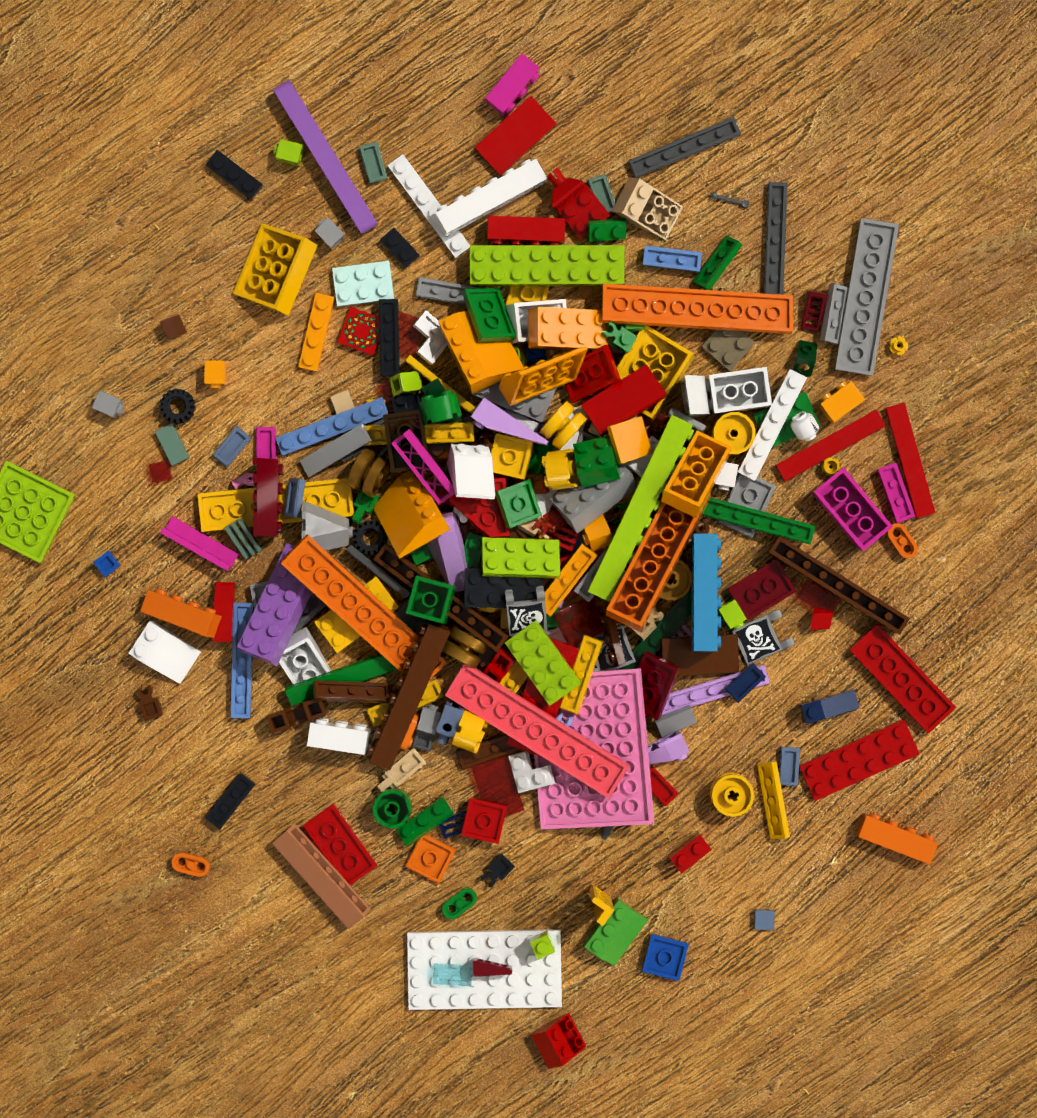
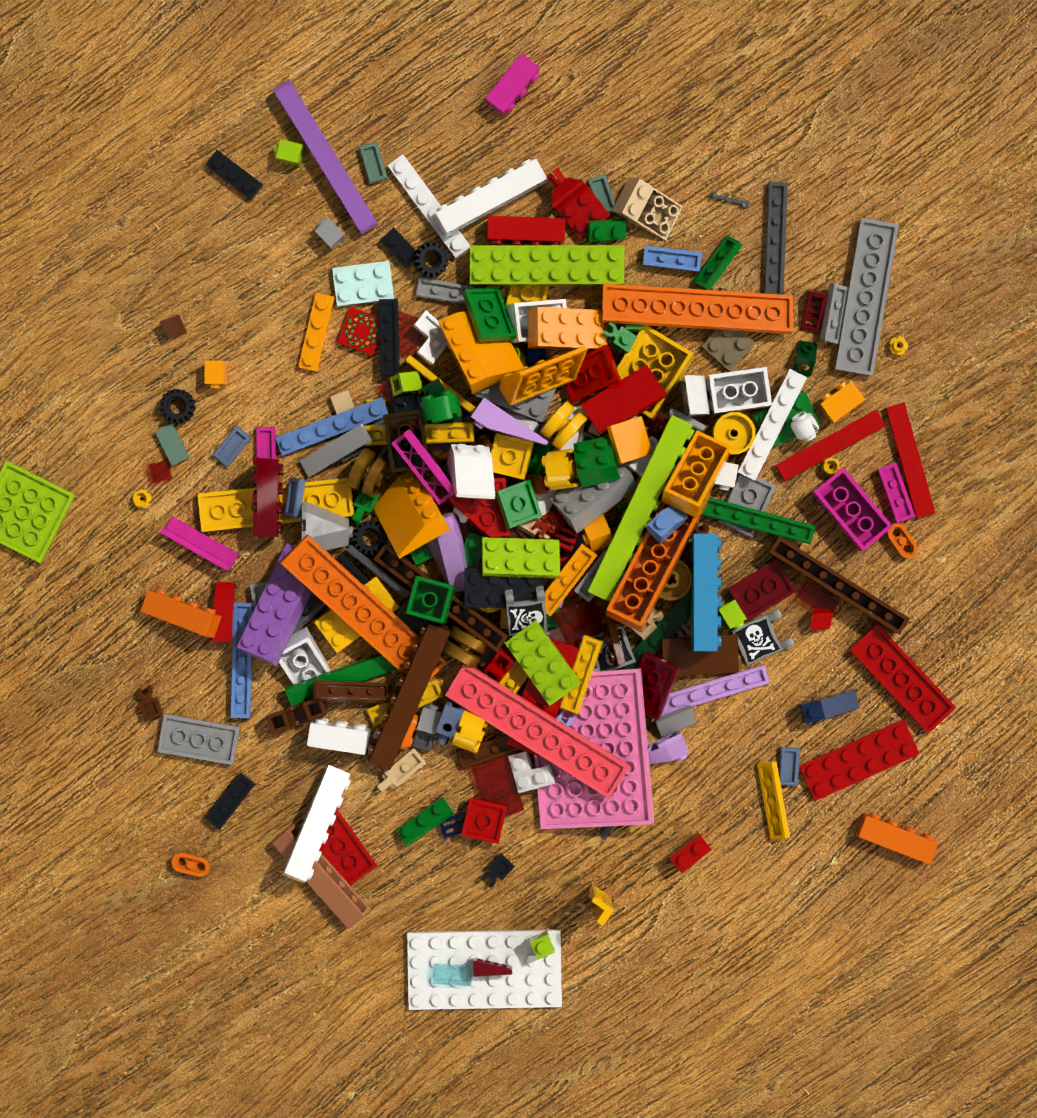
(107, 563): blue plate -> none
(108, 404): light grey brick -> none
(136, 498): none -> yellow plate
(164, 652): white slope -> none
(198, 739): none -> light grey plate
(245, 479): bright pink arm -> none
(251, 551): sand green tile -> none
(275, 269): yellow slope -> none
(315, 825): none -> white brick
(352, 568): none -> black tile
(387, 817): green brick -> none
(419, 259): none -> black tyre
(430, 858): orange tile -> none
(459, 902): green plate -> none
(515, 136): red tile -> none
(558, 1041): red slope -> none
(617, 934): bright green slope -> none
(661, 787): red tile -> none
(665, 957): blue plate -> none
(666, 523): none -> medium blue slope
(684, 147): dark grey tile -> none
(742, 798): yellow wheel -> none
(745, 682): dark blue tile -> none
(764, 919): sand blue tile -> none

